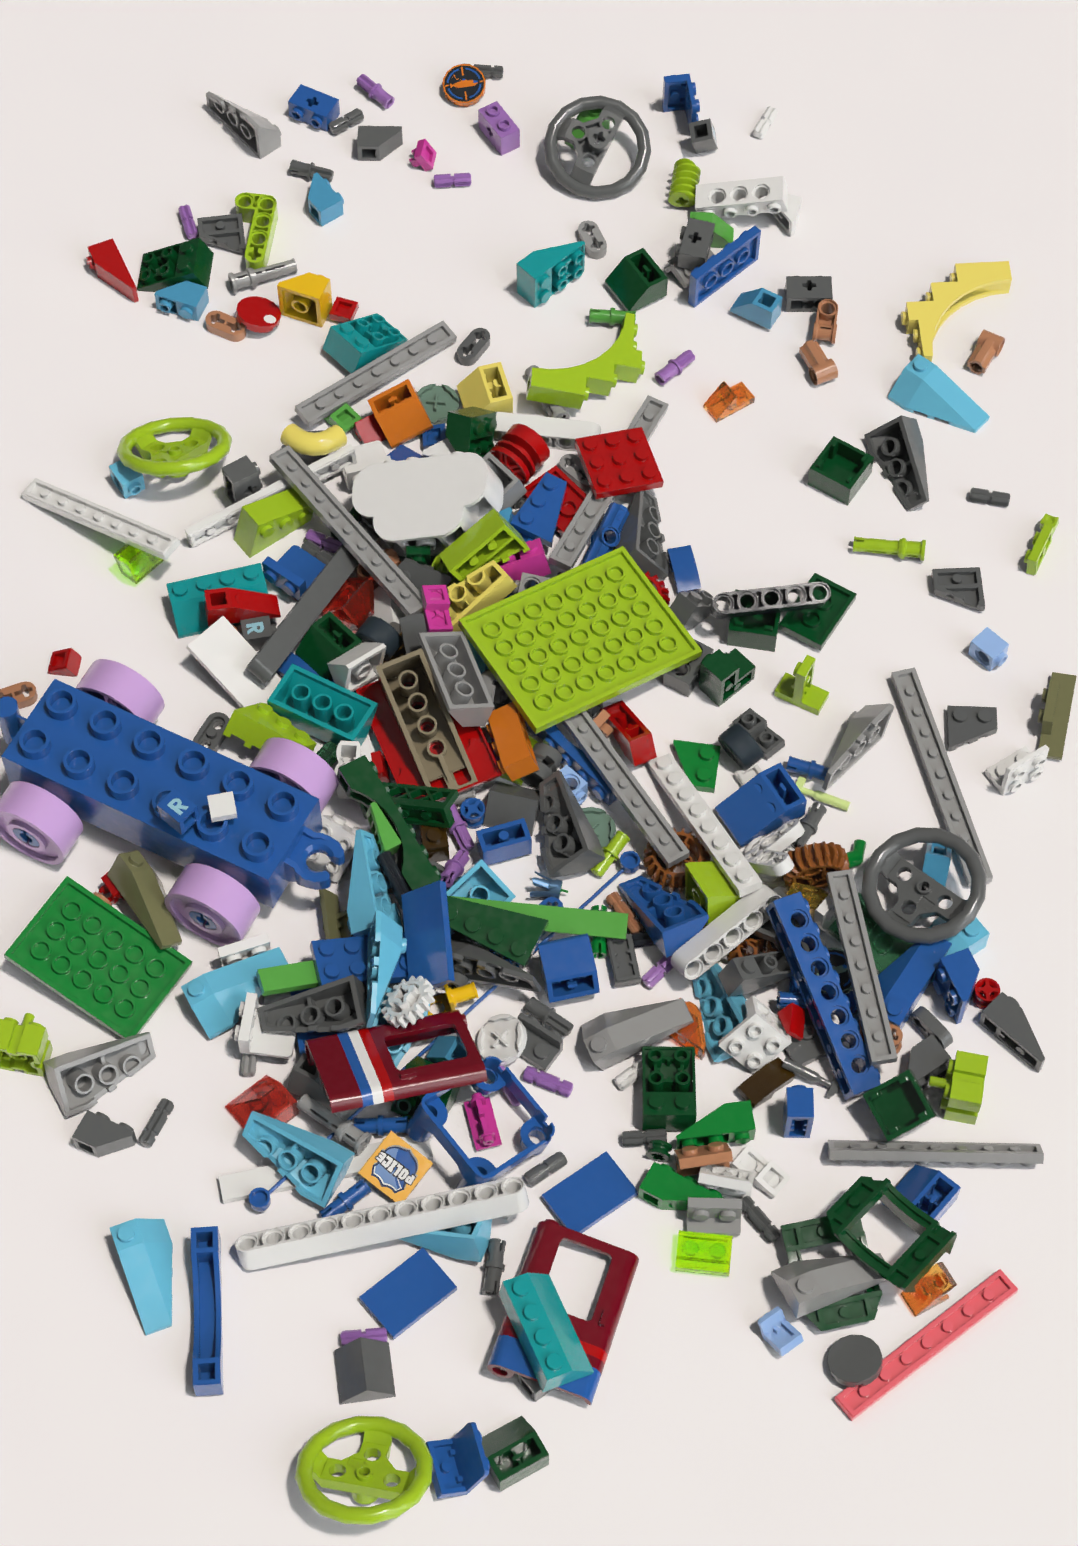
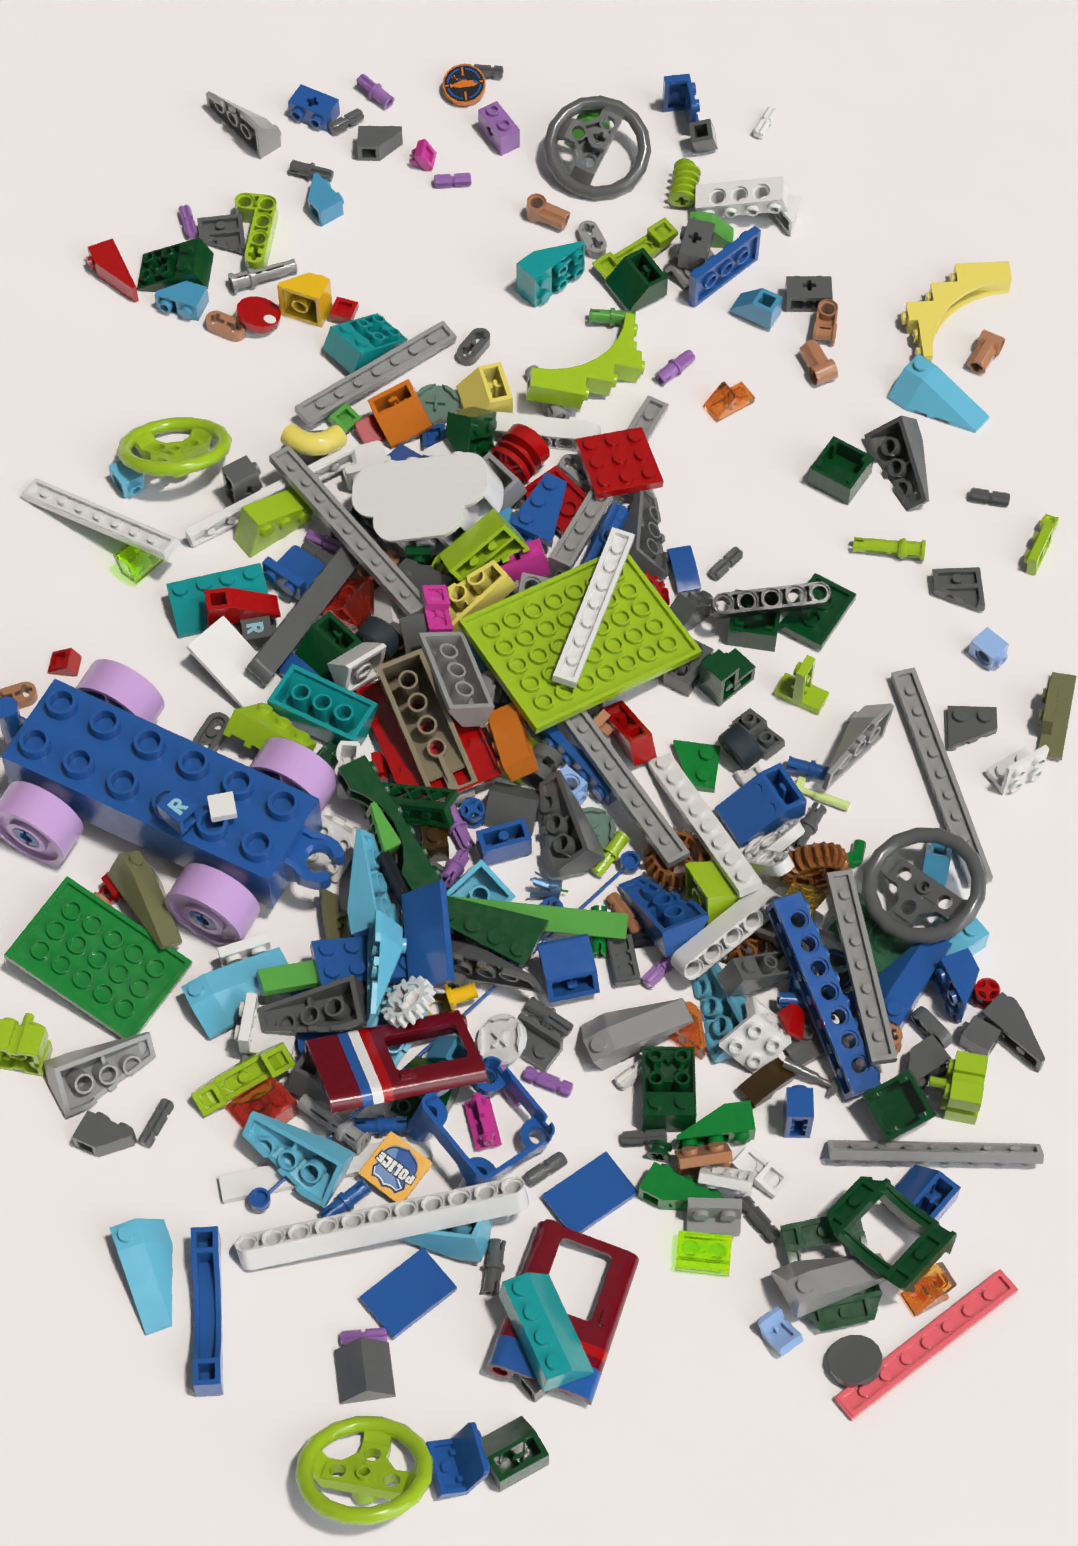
(242, 1077): none -> lime slope
(540, 210): none -> nougat piece
(593, 608): none -> white plate
(657, 238): none -> lime slope
(723, 565): none -> dark grey piece
(978, 1036): none -> dark grey brick

